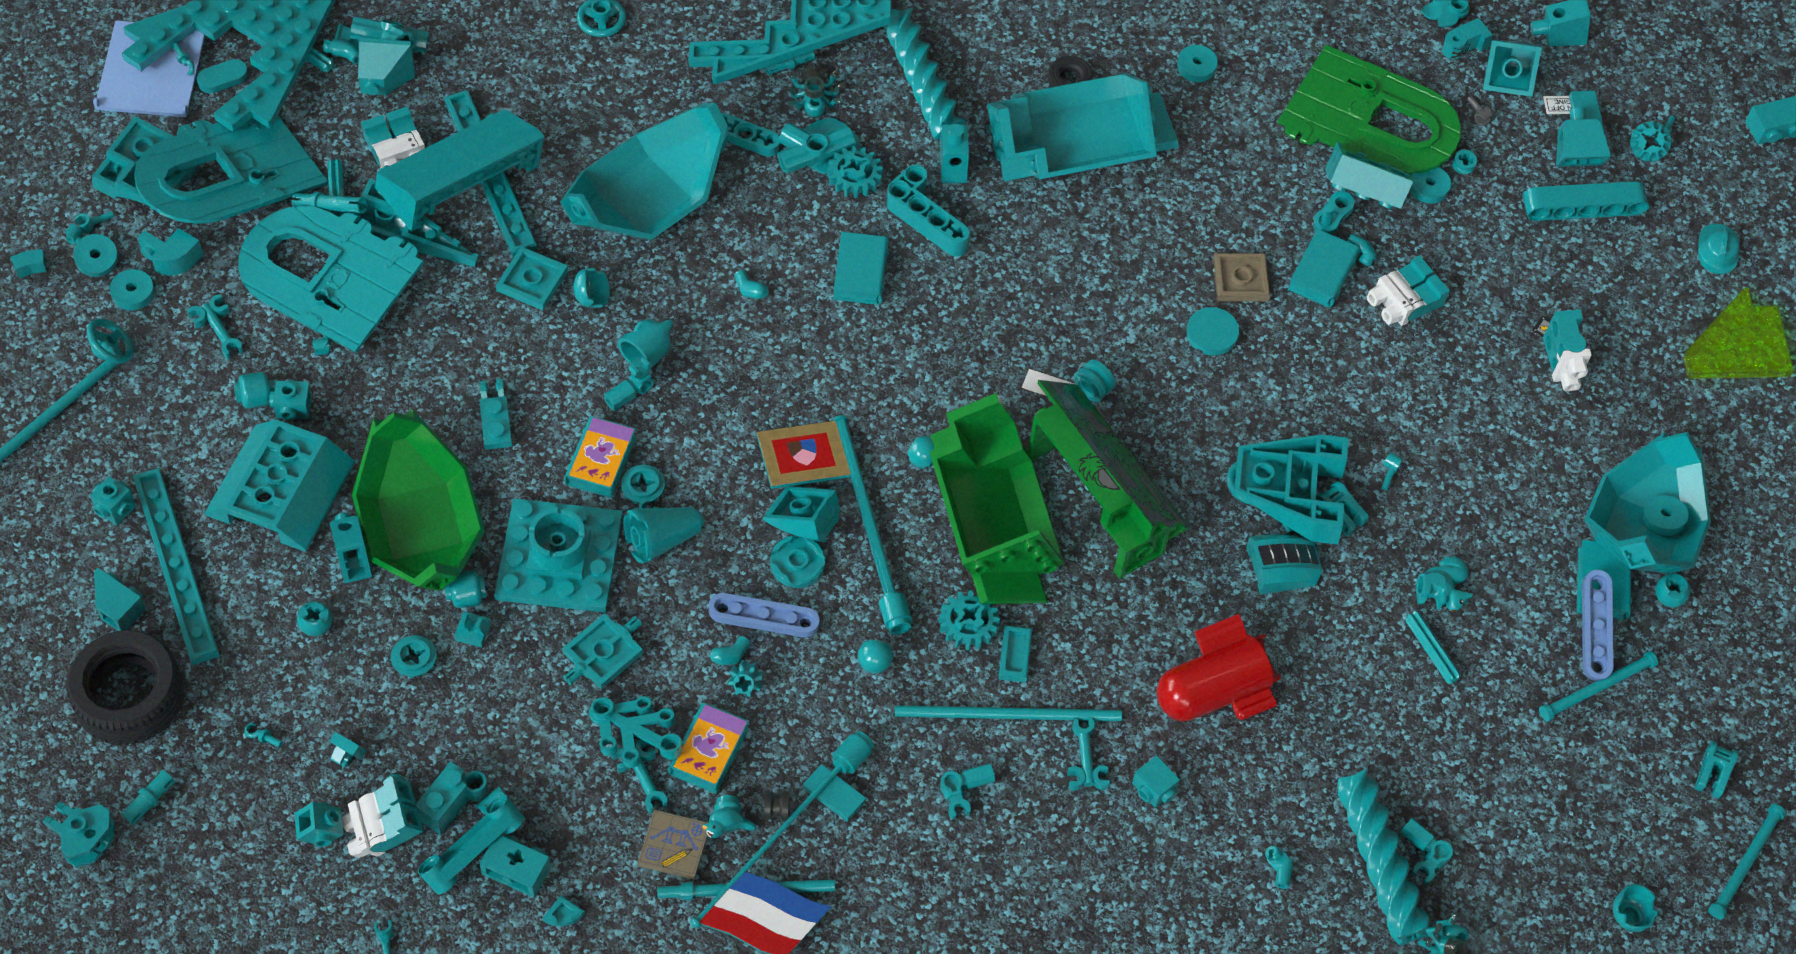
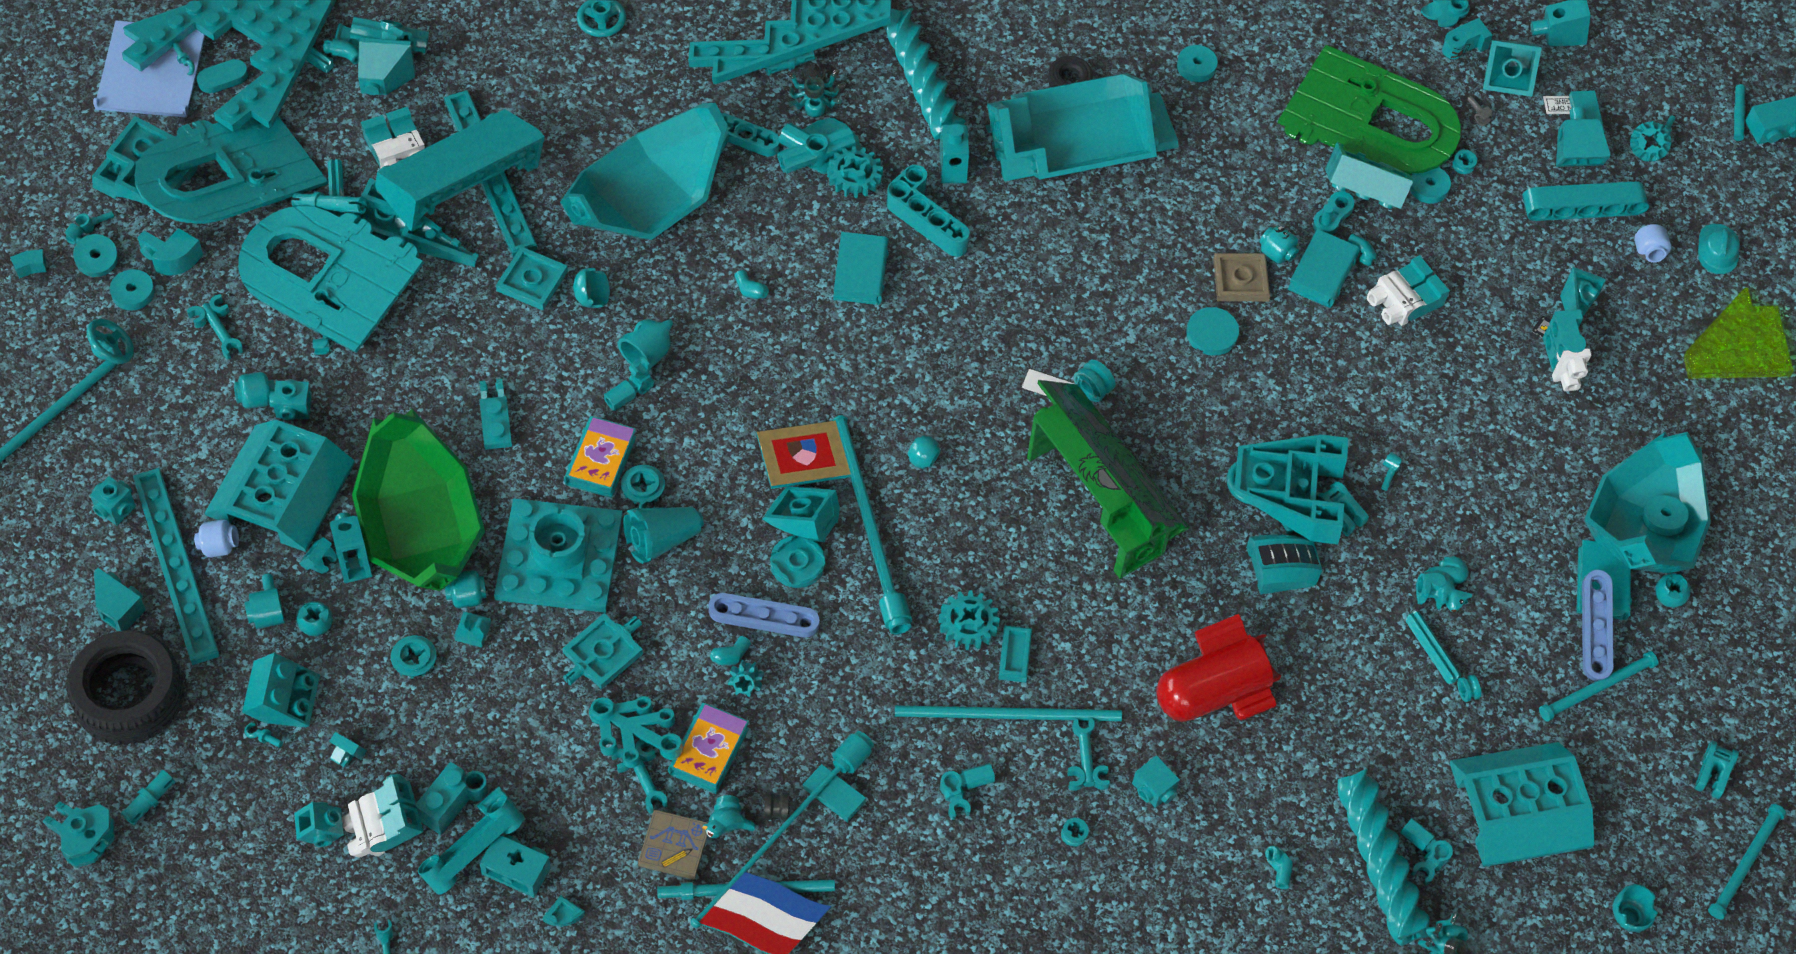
(217, 538): none -> light blue head
(265, 606): none -> teal piece
(281, 692): none -> teal slope
(313, 557): none -> teal tile
(875, 656): teal piece -> none
(995, 503): green panel -> none
(1067, 834): none -> teal bush
(1279, 244): none -> teal head
(1469, 688): none -> teal bush
(1534, 818): none -> teal slope
(1581, 290): none -> teal slope
(1652, 243): none -> light blue head
(1739, 112): none -> teal piece

